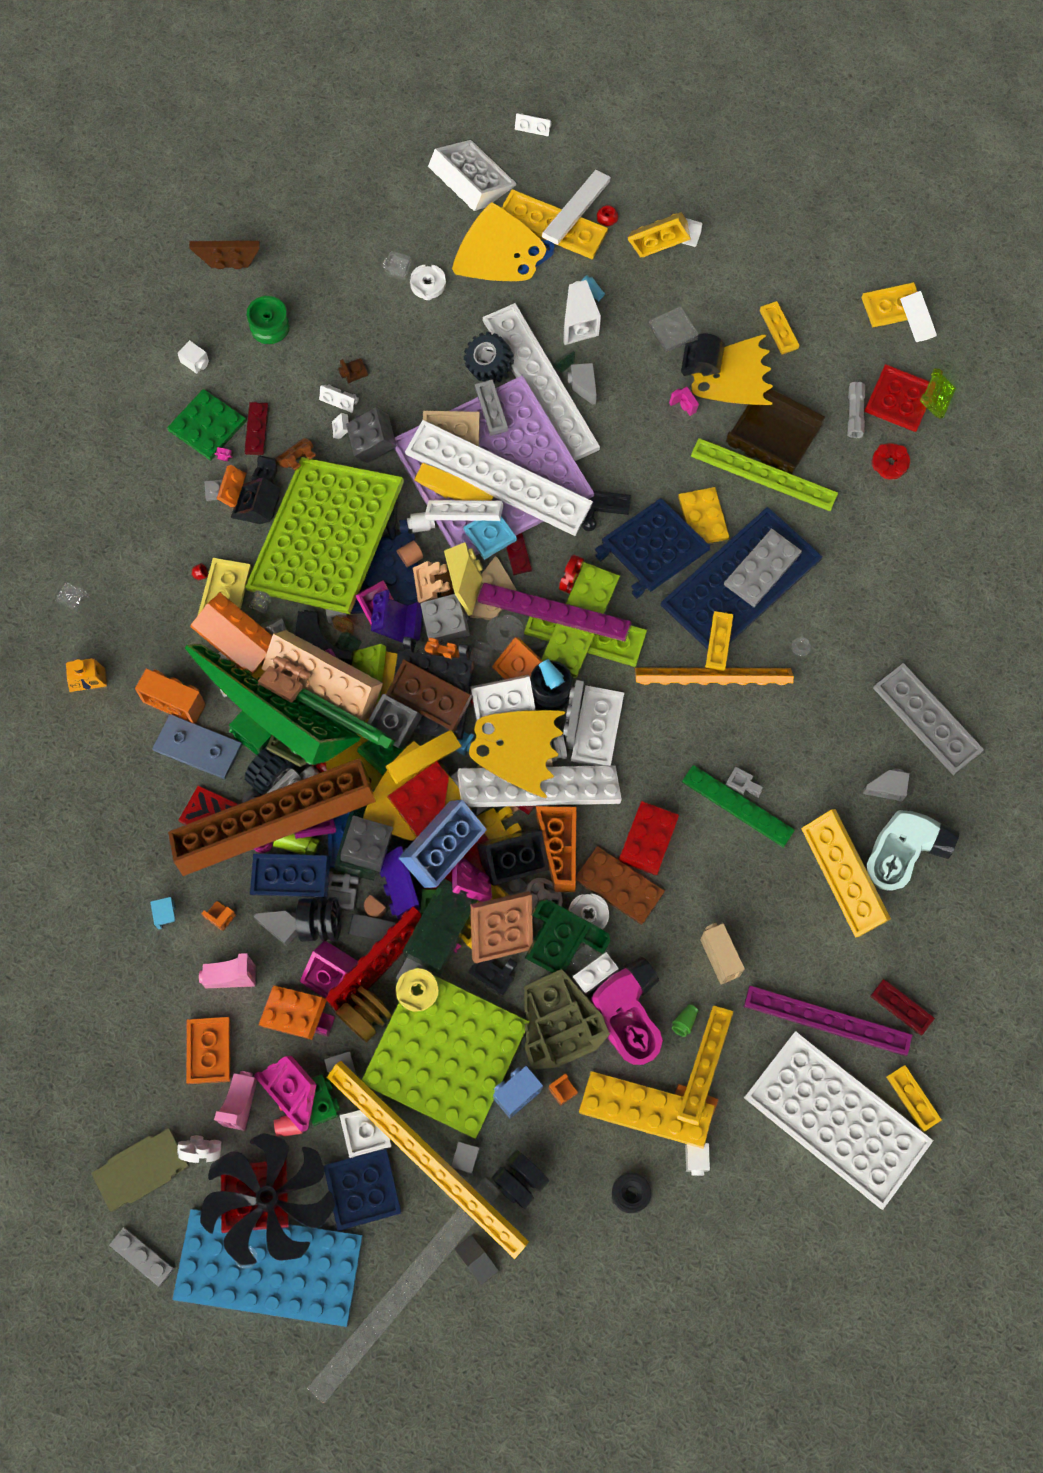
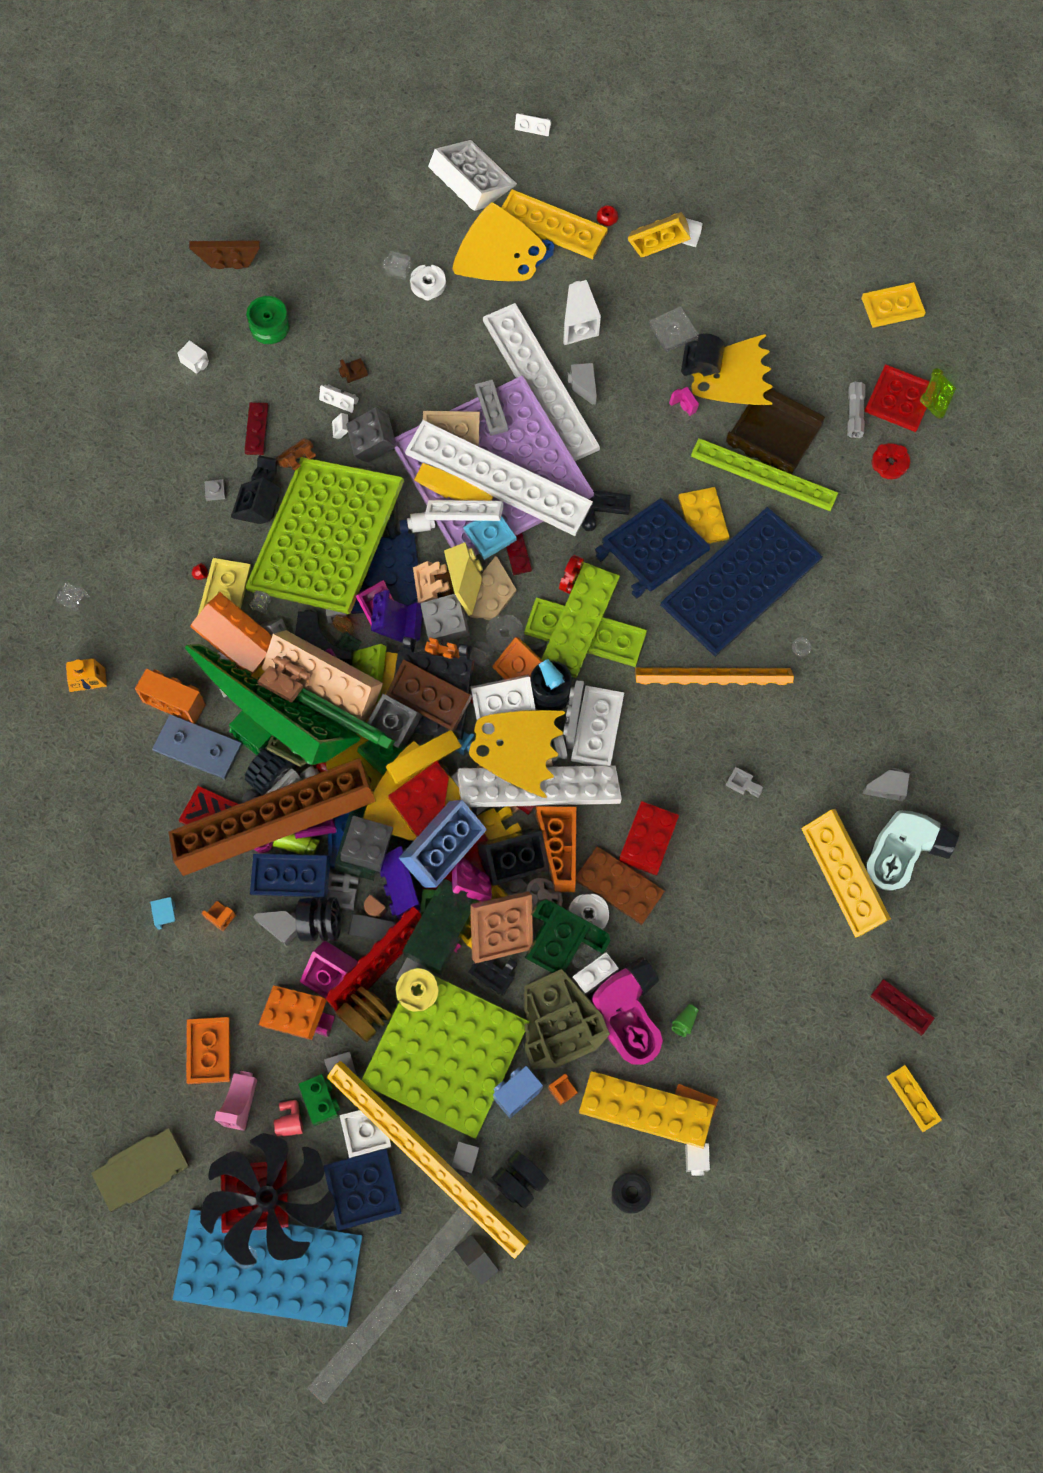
(141, 1257): light grey plate -> none
(198, 1148): white plate -> none
(206, 424): green plate -> none
(223, 454): dark pink plate -> none
(231, 486): orange plate -> none
(232, 973): bright pink arch -> none
(290, 1089): dark pink wing -> none
(410, 553): nougat brick -> none
(488, 357): black wheel -> none
(554, 612): magenta plate -> none
(565, 361): clear green slope -> none
(576, 207): white tile -> none
(596, 291): medium azure cone -> none
(705, 1065): yellow plate -> none
(719, 641): yellow plate -> none
(721, 953): tan brick -> none
(738, 806): green plate -> none
(762, 567): light grey plate -> none
(779, 328): yellow plate -> none
(828, 1020): magenta plate -> none
(838, 1120): white plate -> none
(918, 317): white sticker -> none
(928, 719): light grey plate -> none

